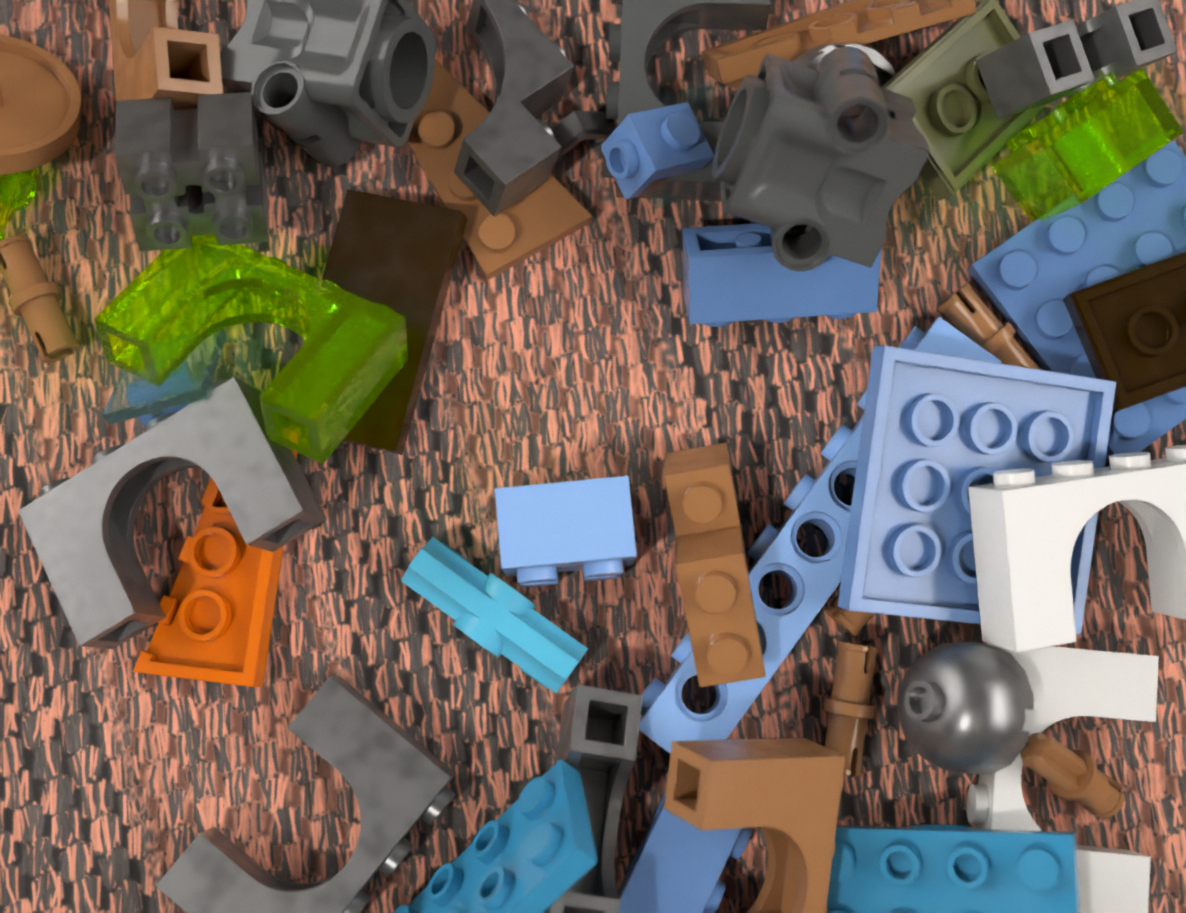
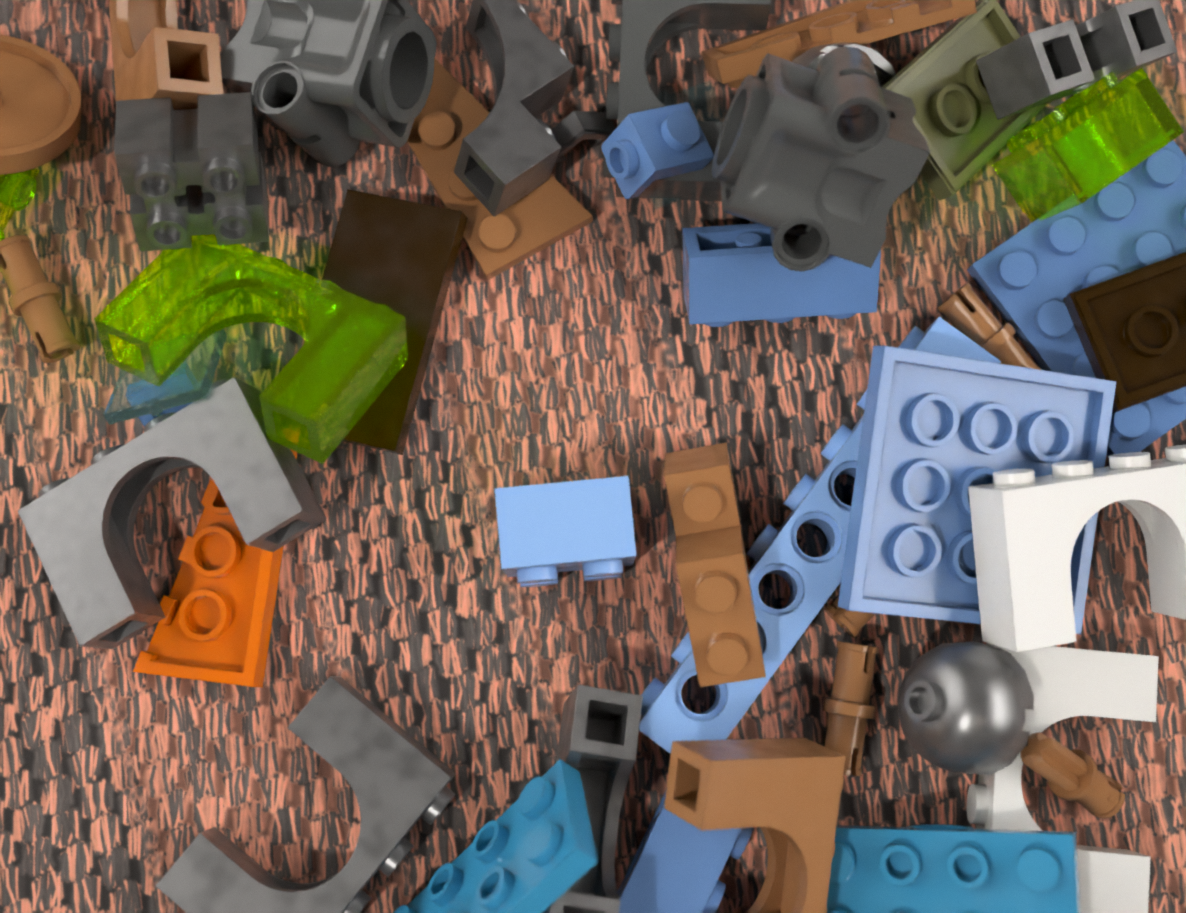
(494, 614): medium azure piece -> none

